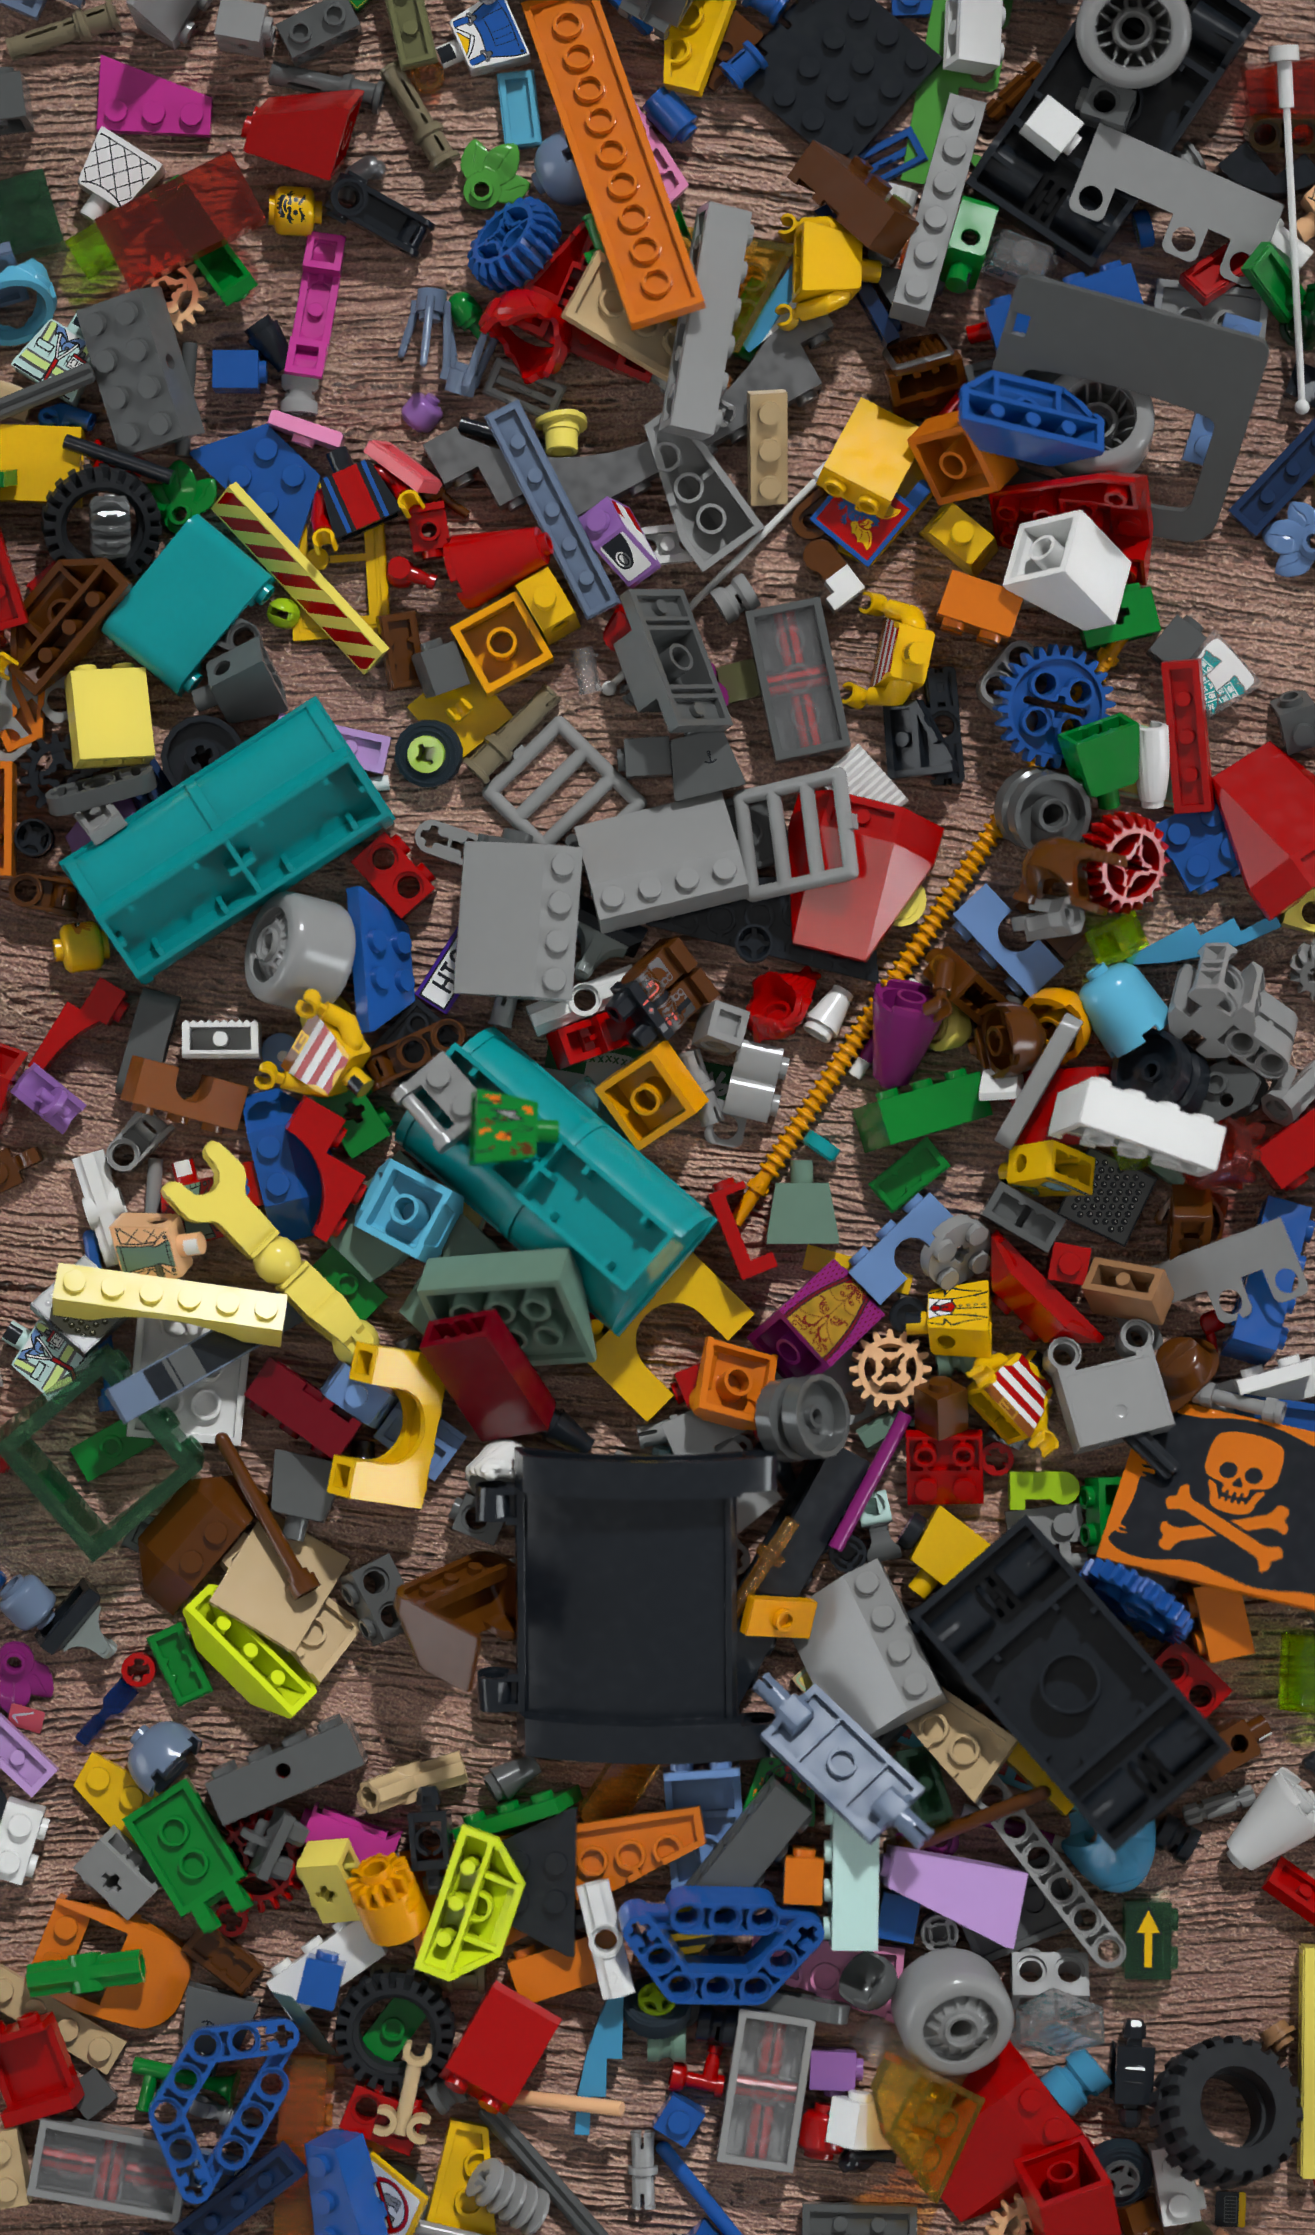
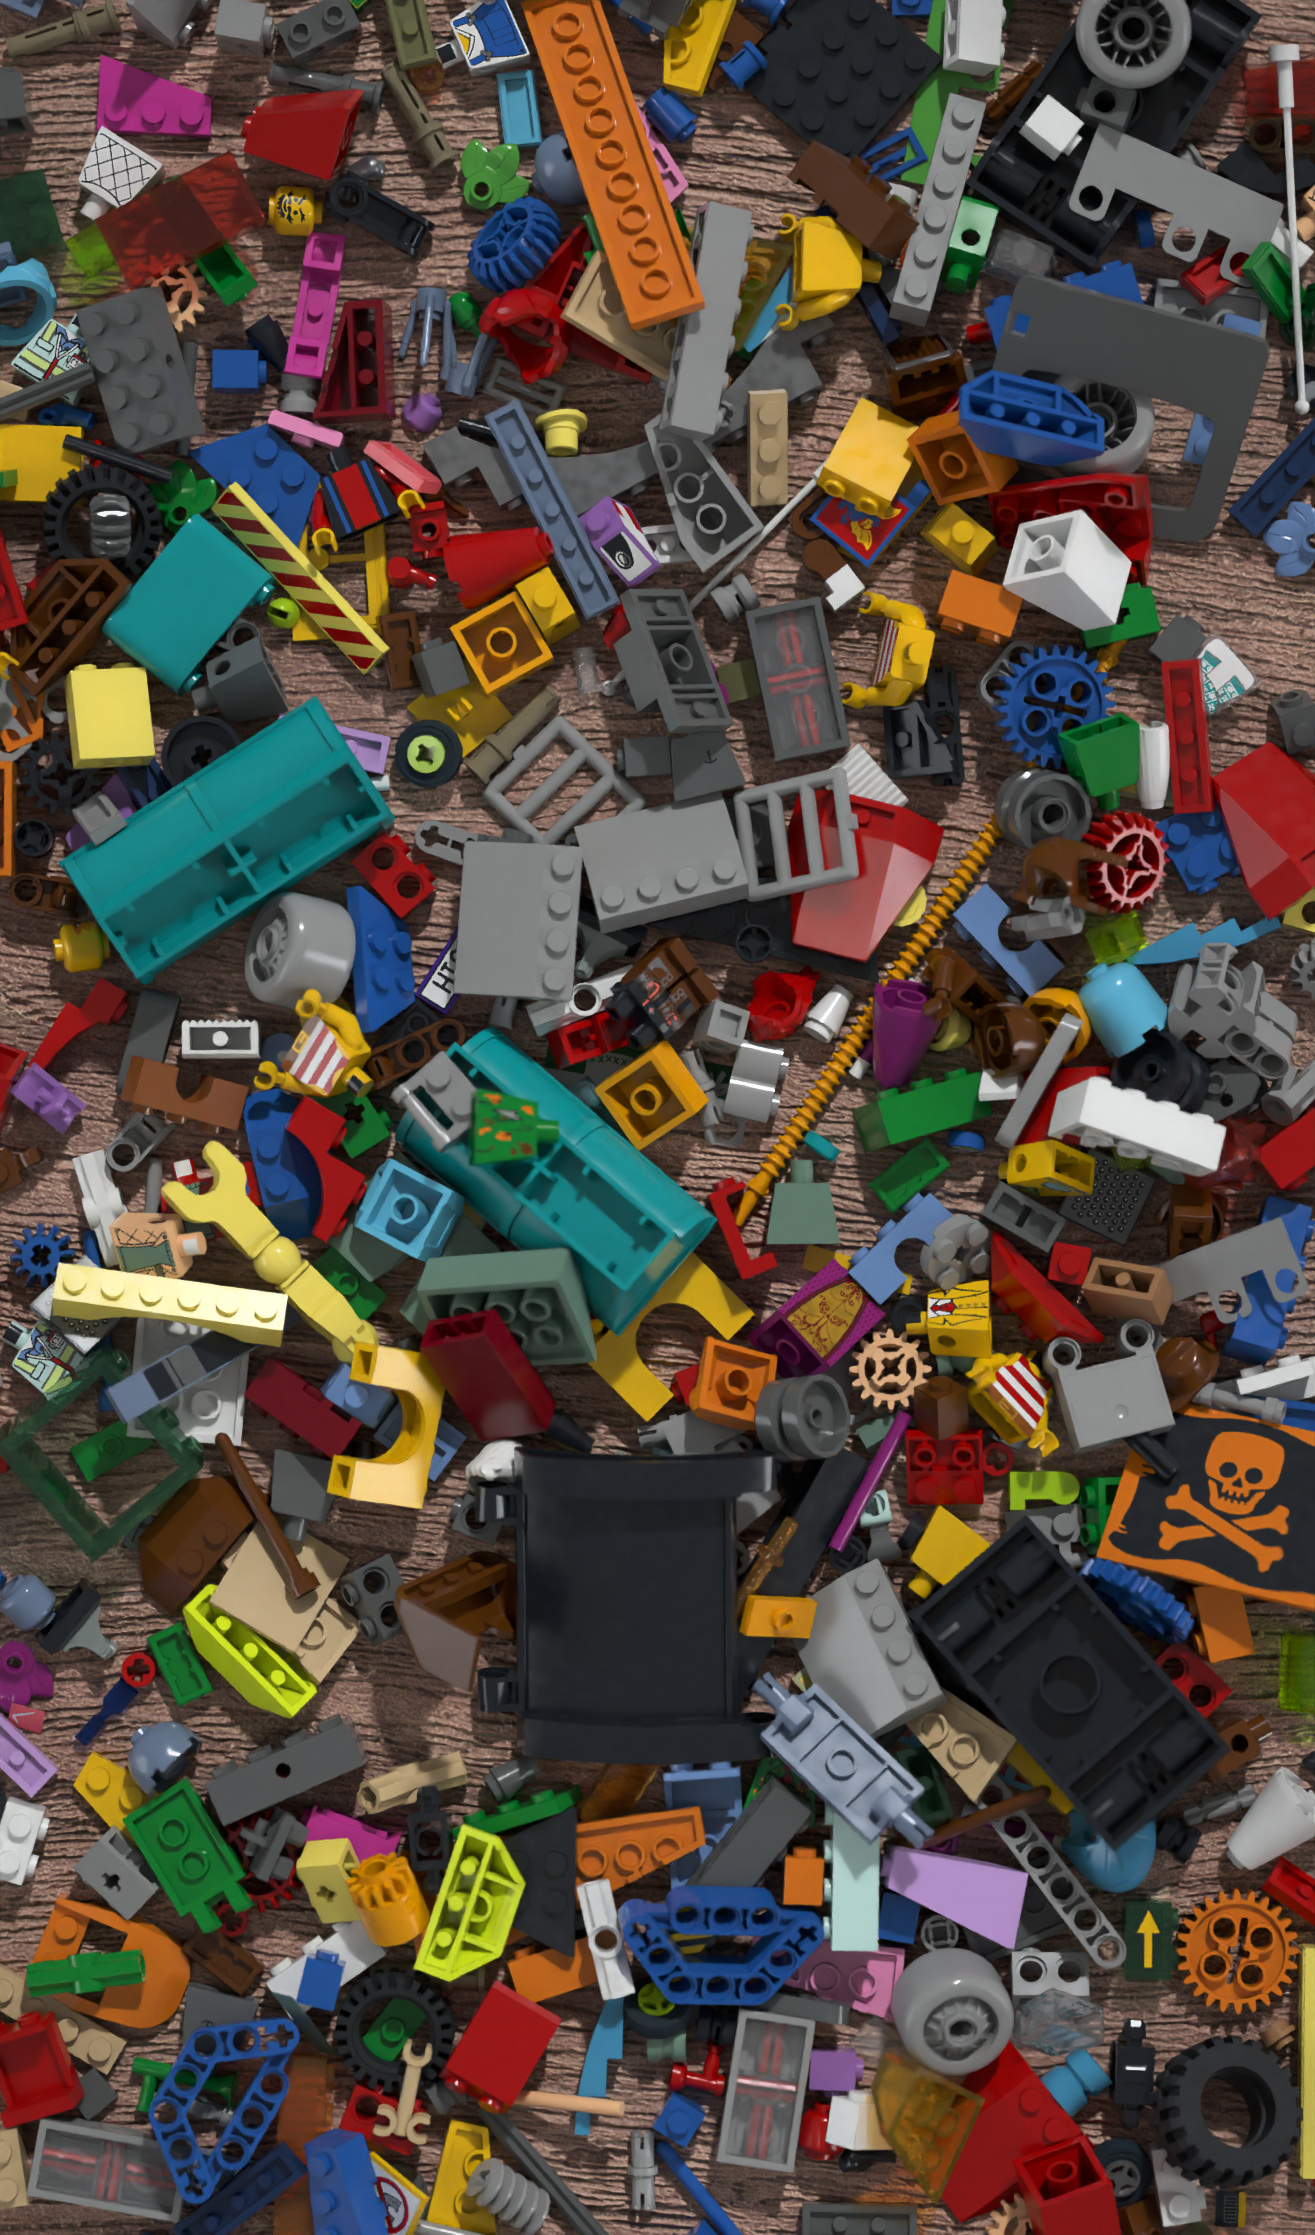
(29, 1253): none -> blue gear
(101, 790): dark grey beam -> none
(361, 367): none -> dark red wedge
(868, 1981): dark grey hair -> none
(966, 1141): none -> blue tile
(1270, 1957): none -> orange gear

